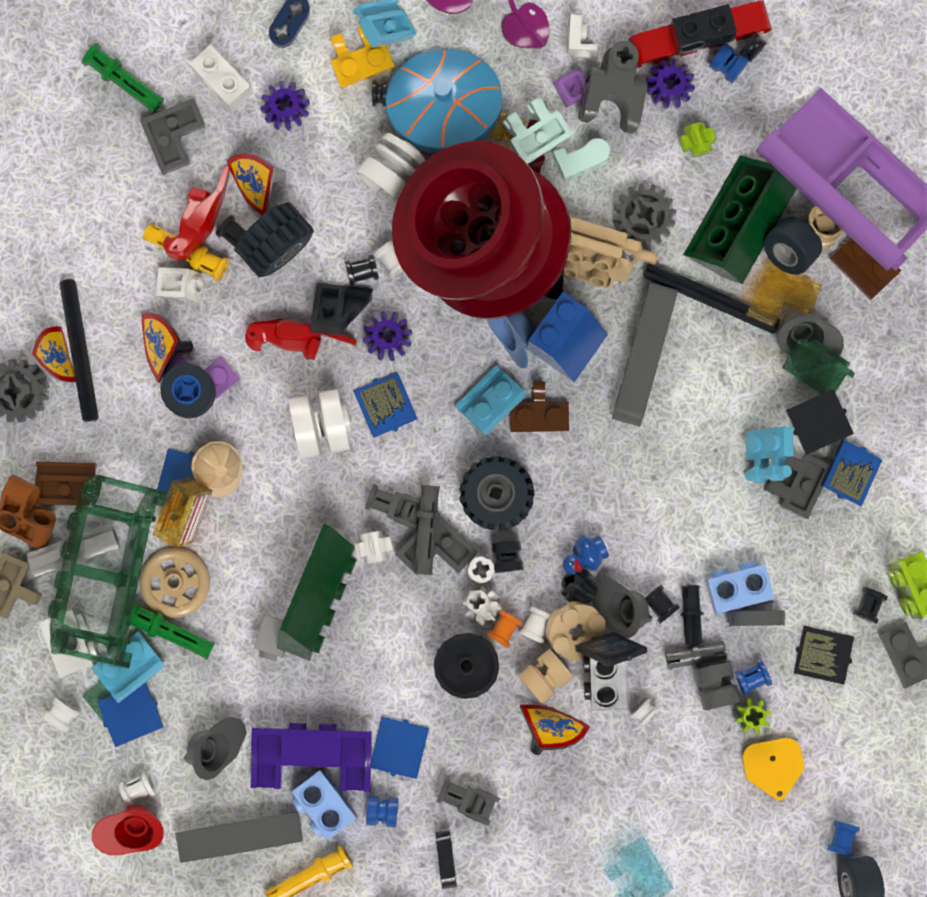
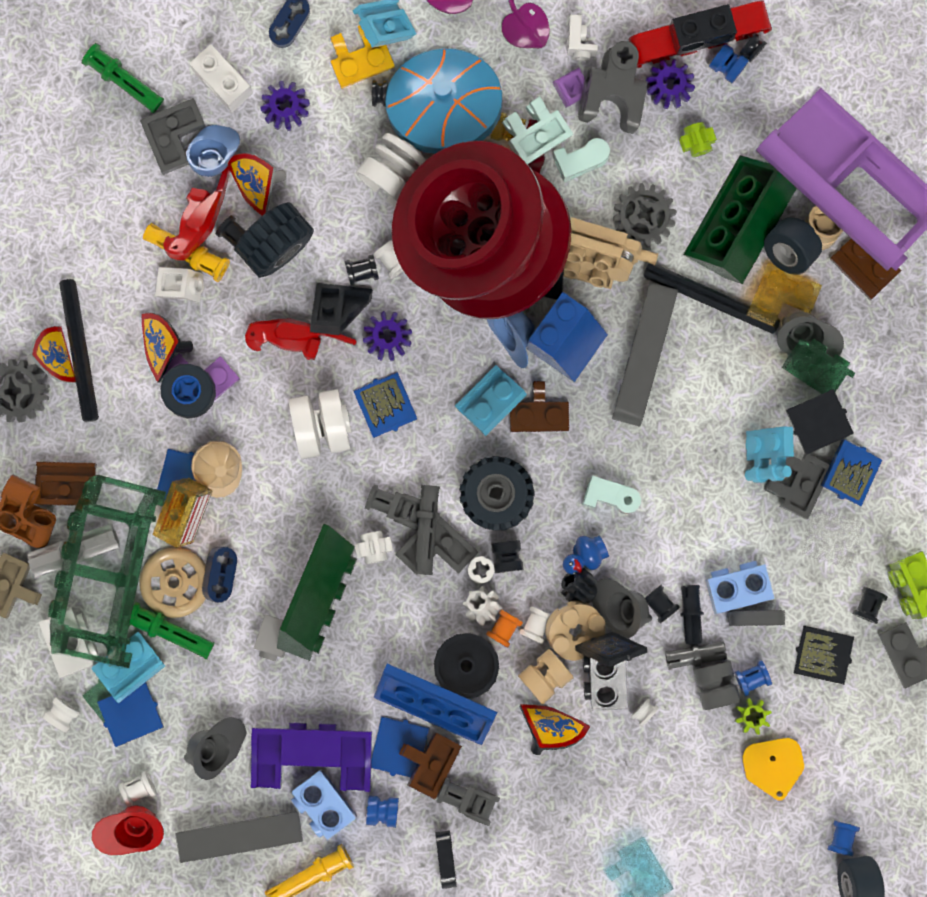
(212, 150): none -> medium blue cap
(219, 574): none -> dark blue beam
(432, 764): none -> reddish brown plate
(435, 704): none -> blue tile
(622, 497): none -> light aqua leg

